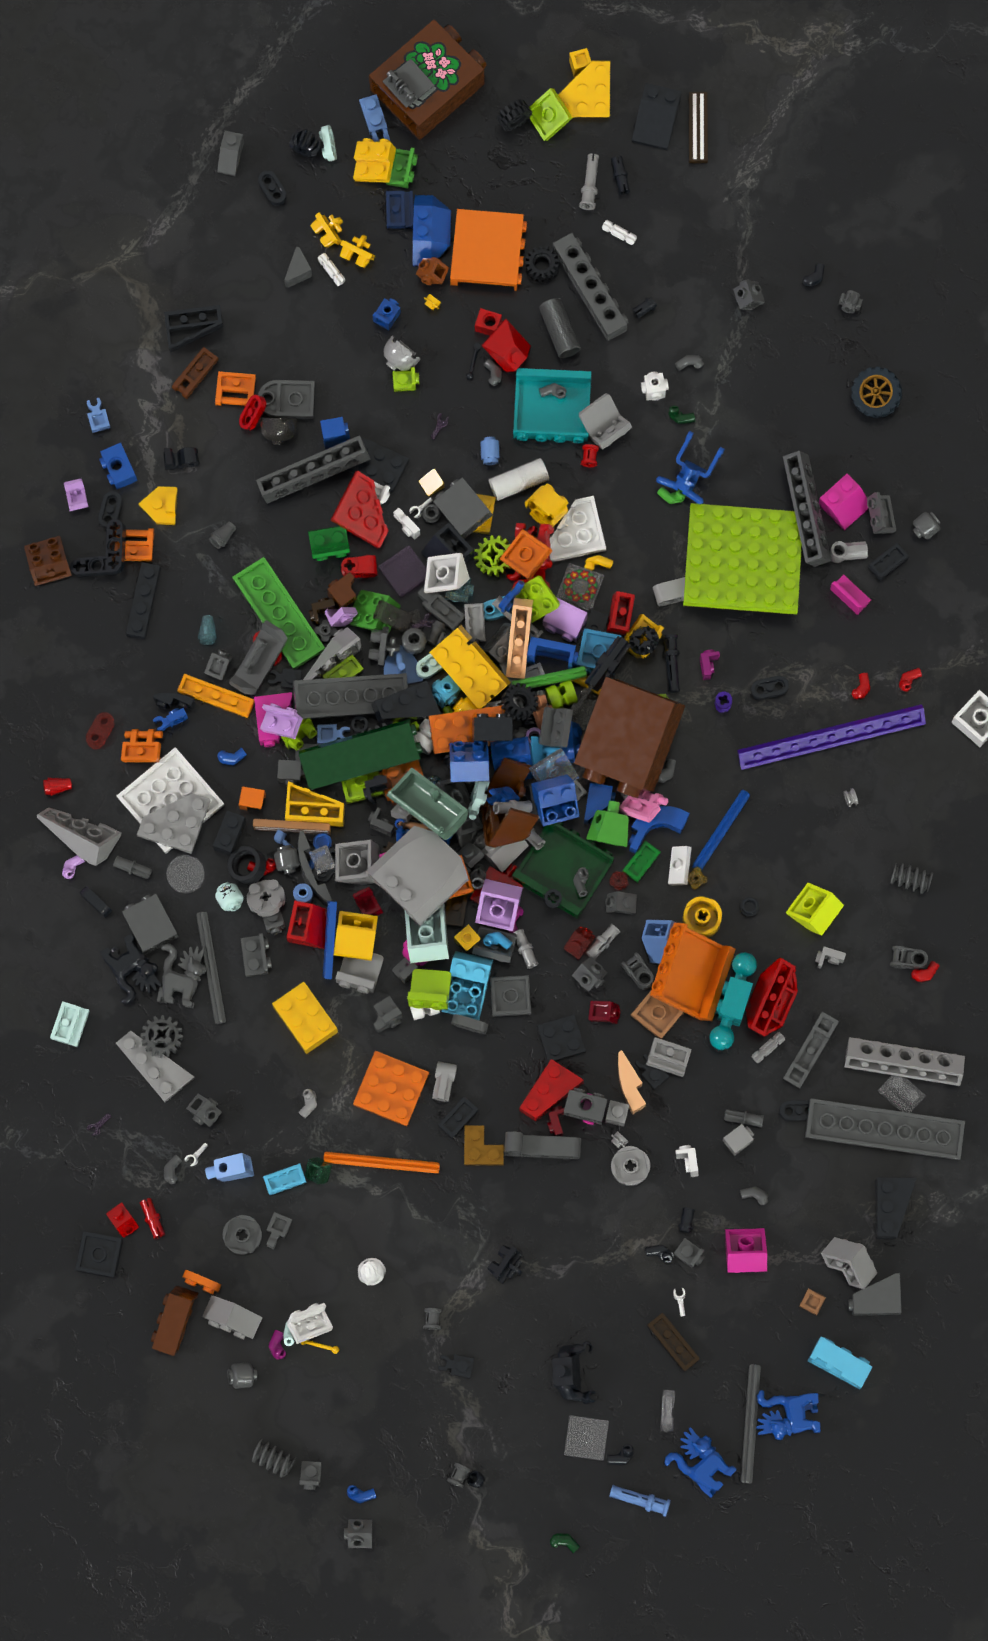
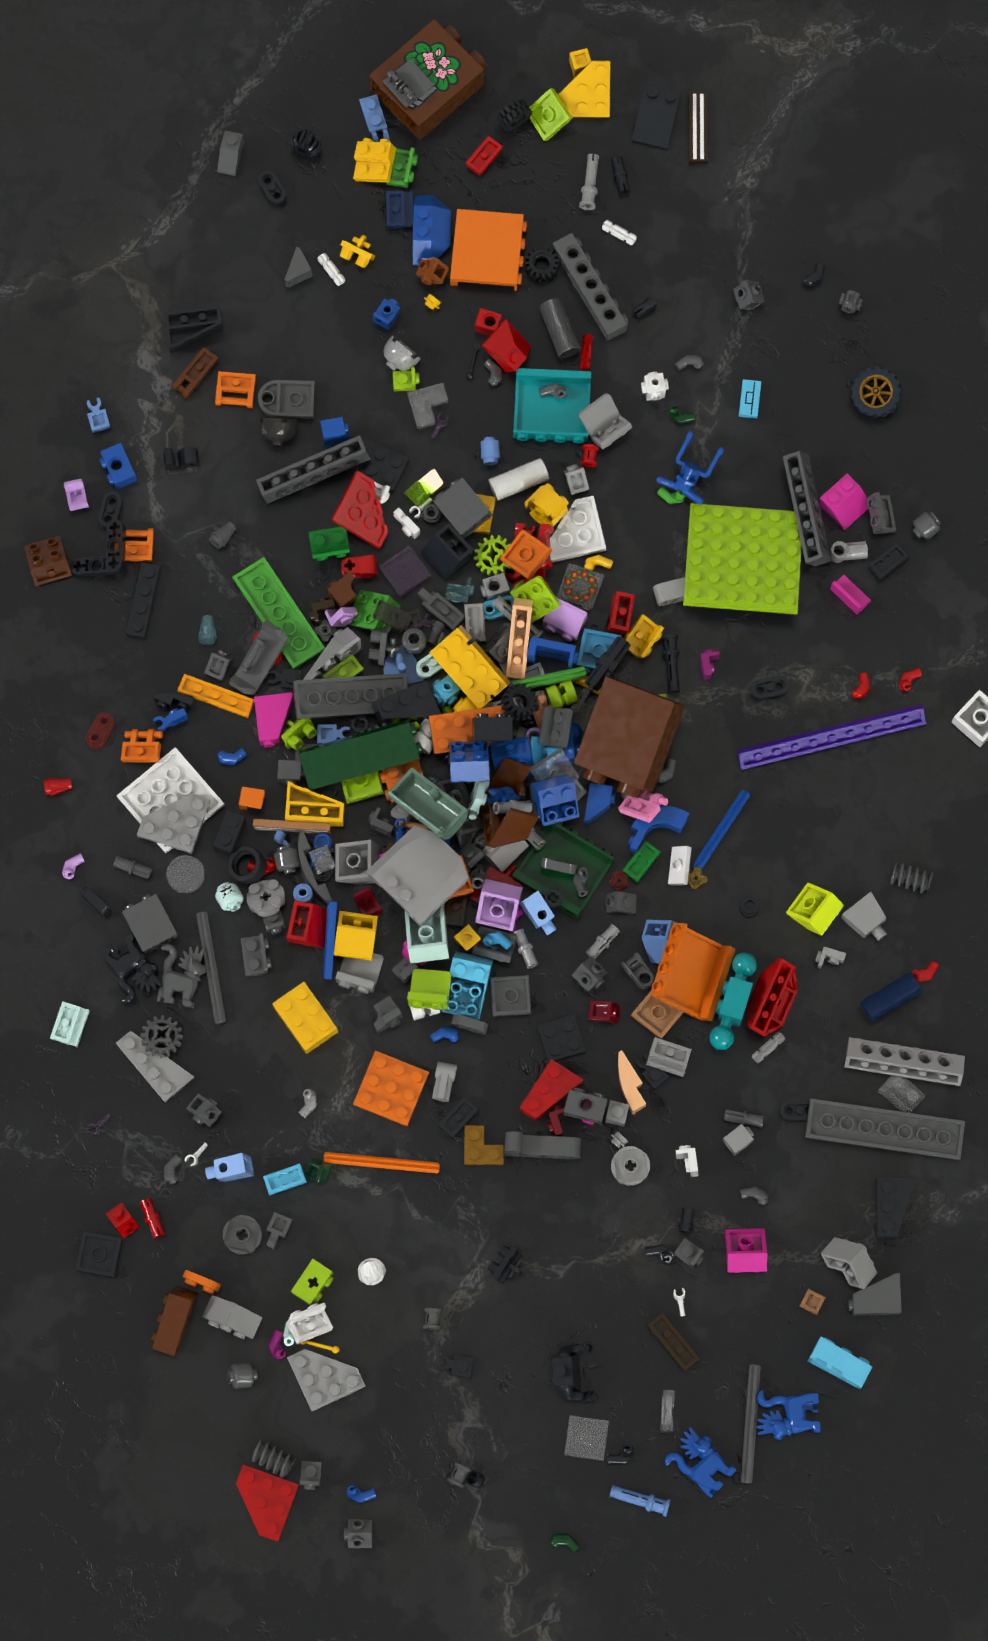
(85, 839): light grey wedge -> none
(161, 505): yellow plate -> none
(252, 412): red plate -> none
(267, 1500): none -> red plate
(281, 721): lavender bracket -> none
(302, 1287): none -> lime brick
(323, 223): yellow hips -> none
(324, 1378): none -> light grey plate
(327, 138): light aqua plate -> none
(375, 785): black bracket -> none
(417, 493): none -> clear neon green plate
(423, 400): none -> clear plate
(445, 573): white slope -> none
(445, 1032): none -> blue arm
(484, 155): none -> red plate
(499, 580): none -> light grey brick
(507, 602): blue plate -> none
(535, 904): none -> light blue torso
(558, 865): none -> dark grey beam
(576, 479): none -> light grey bracket
(579, 942): clear red bracket -> none
(586, 352): none -> red axle
(609, 826): bright green torso -> none
(647, 646): black gear -> none
(705, 907): yellow brick -> none
(726, 706): dark purple bush -> none
(749, 399): none -> medium azure tile
(811, 1050): dark grey slope -> none
(850, 797): light grey bush -> none
(866, 917): none -> light grey torso
(895, 994): none -> dark blue piece
(907, 958): dark grey piece -> none

